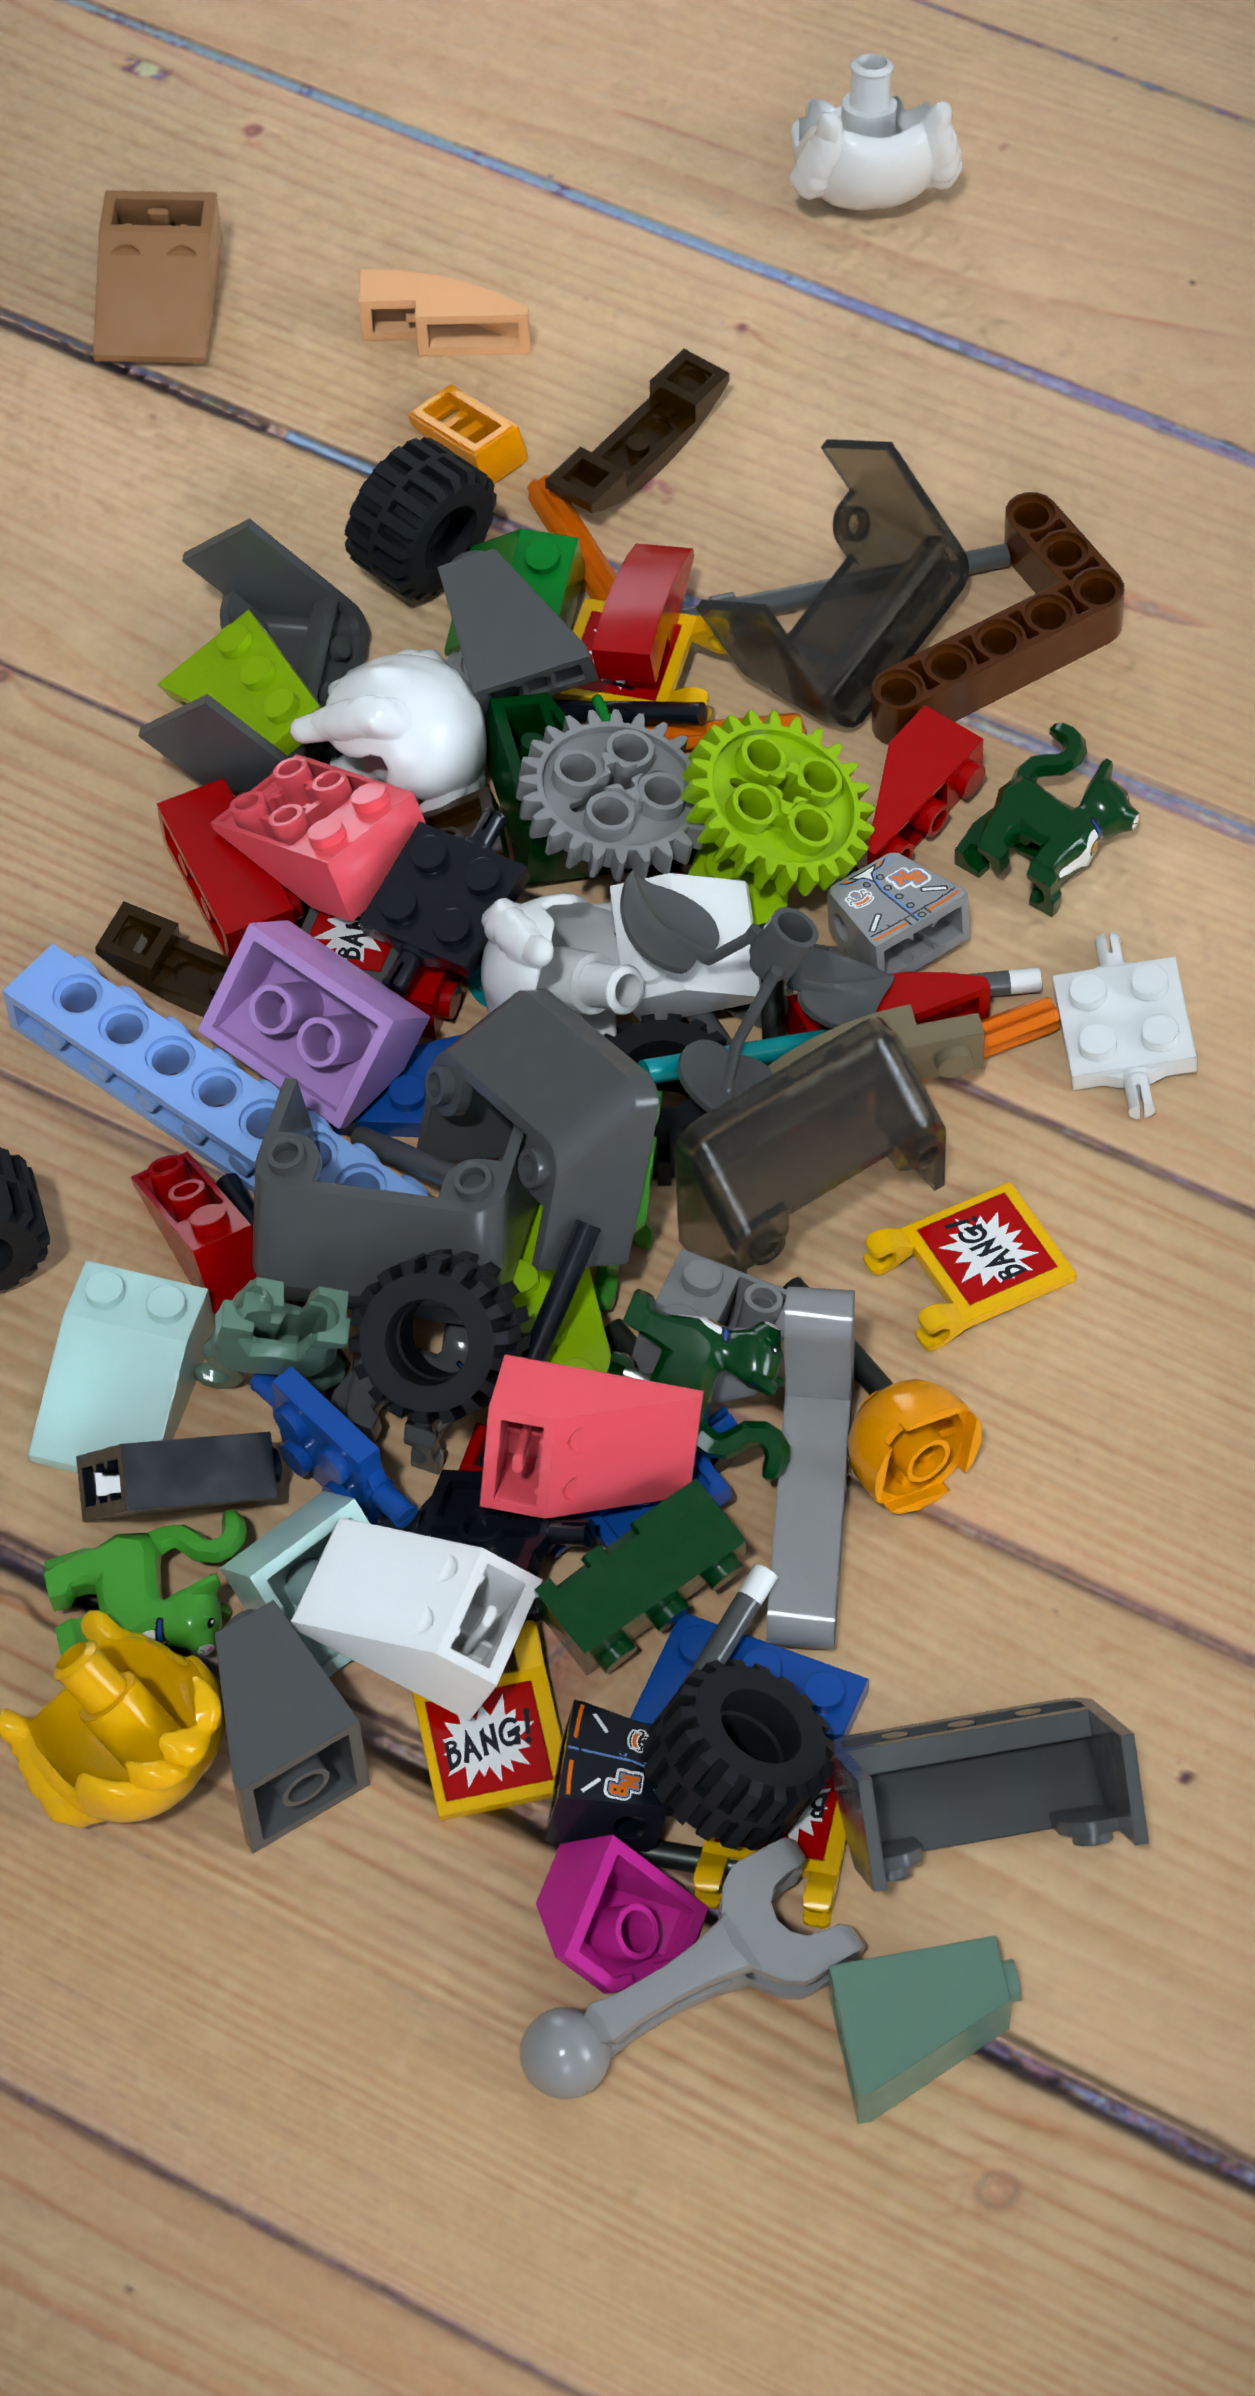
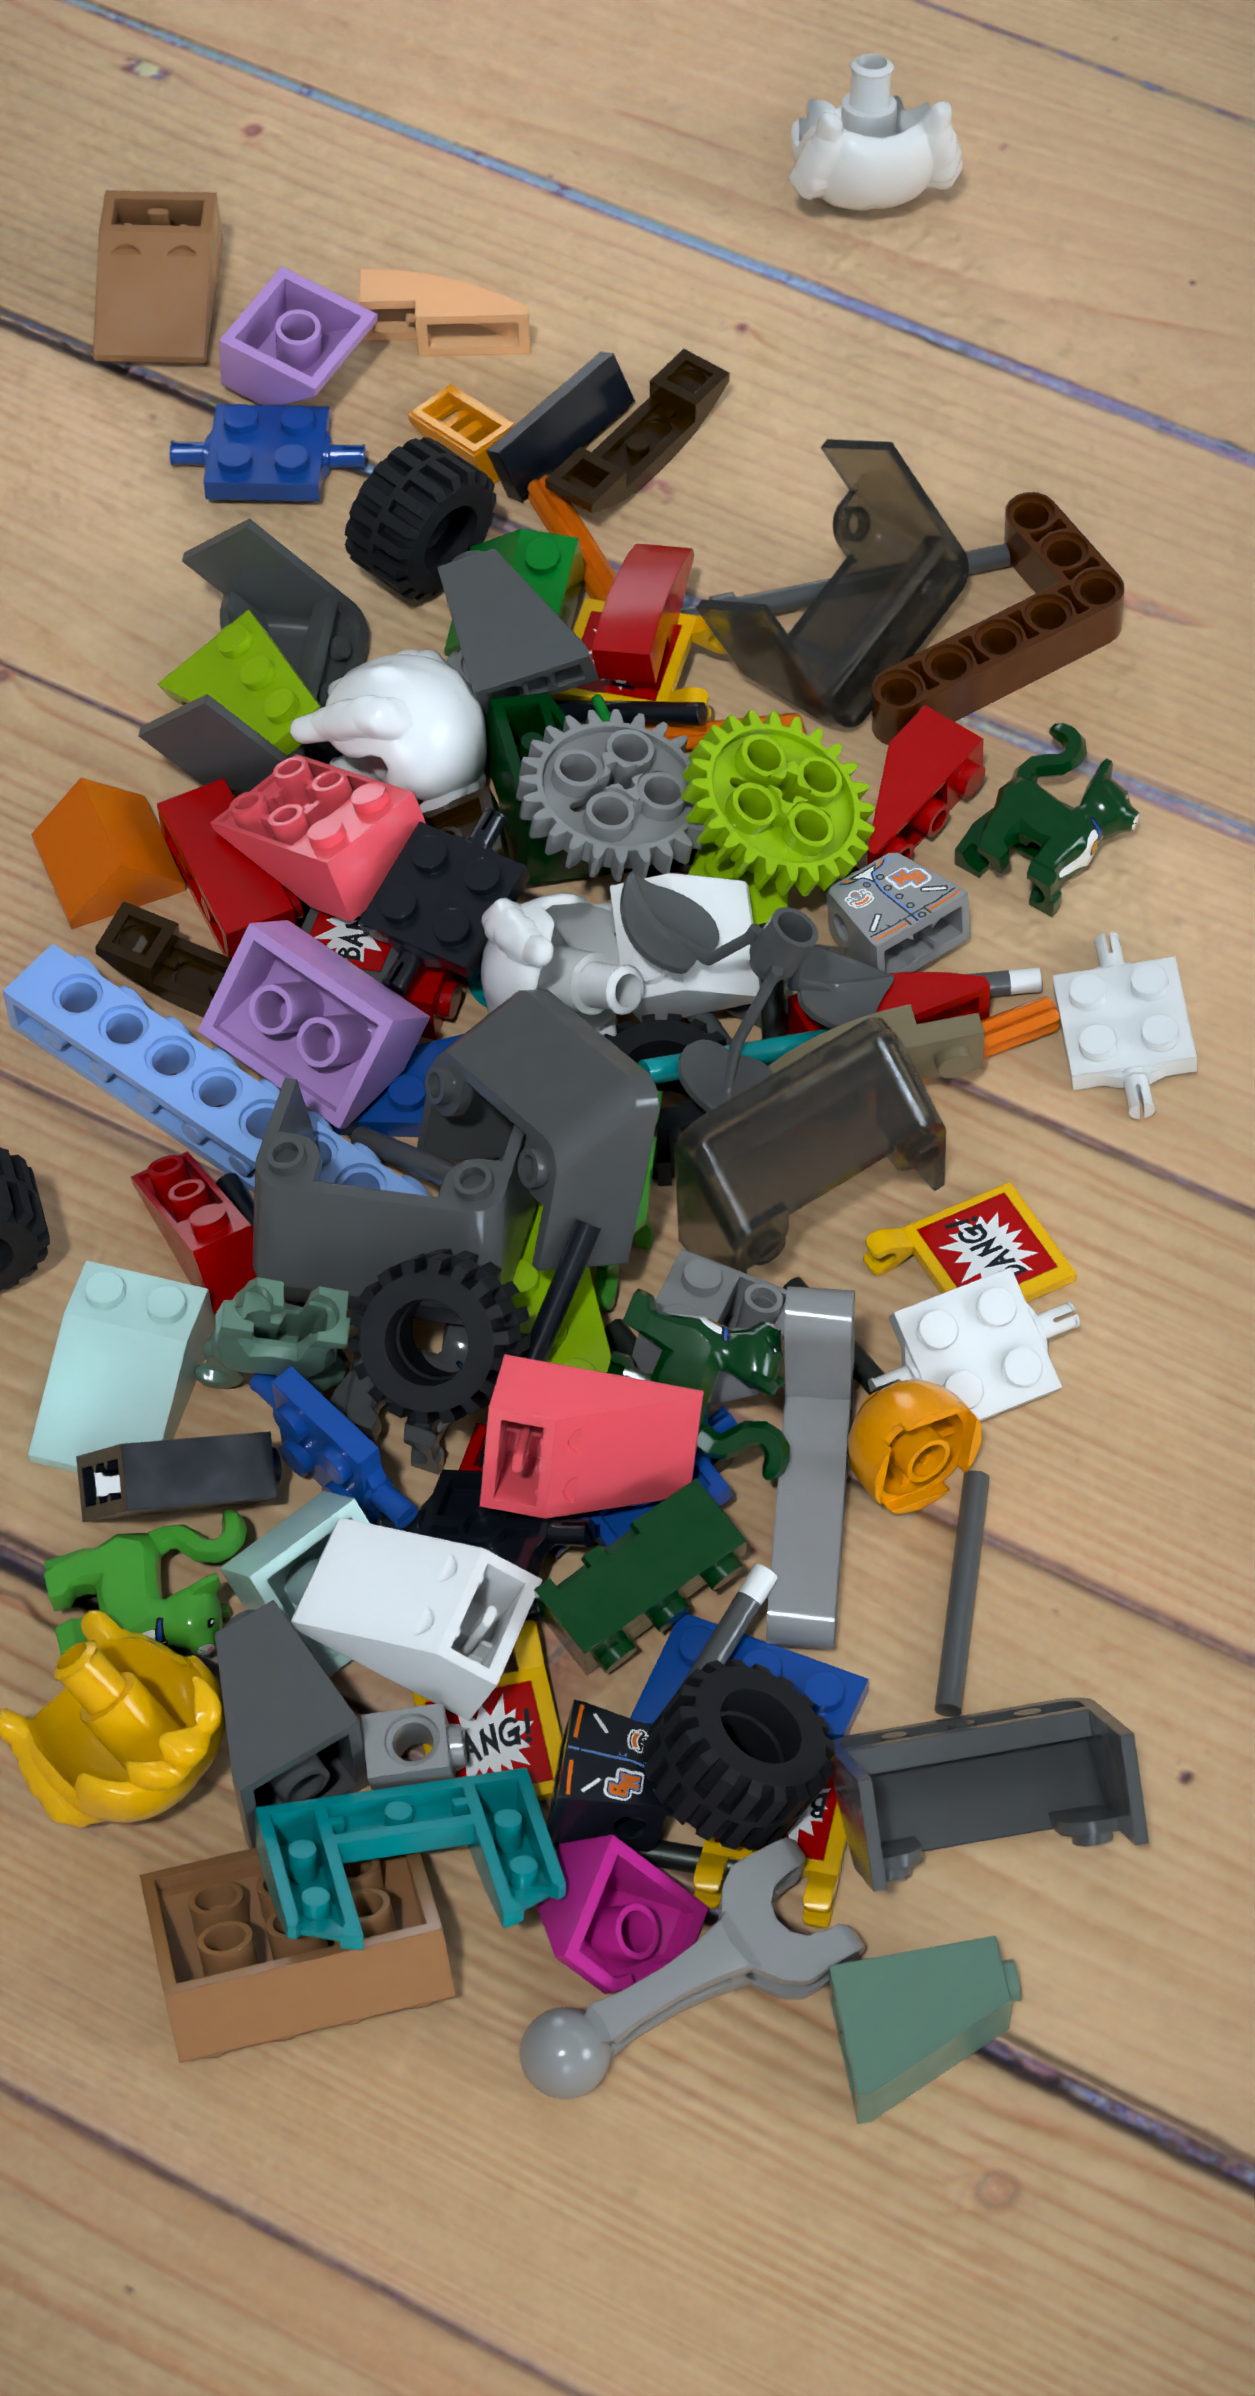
(104, 851): none -> orange slope
(243, 1983): none -> medium nougat slope
(267, 453): none -> blue plate
(290, 340): none -> lavender slope
(393, 1731): none -> light grey brick
(492, 1813): none -> teal wedge
(560, 424): none -> black tile
(962, 1594): none -> dark grey bar
(980, 1345): none -> white plate

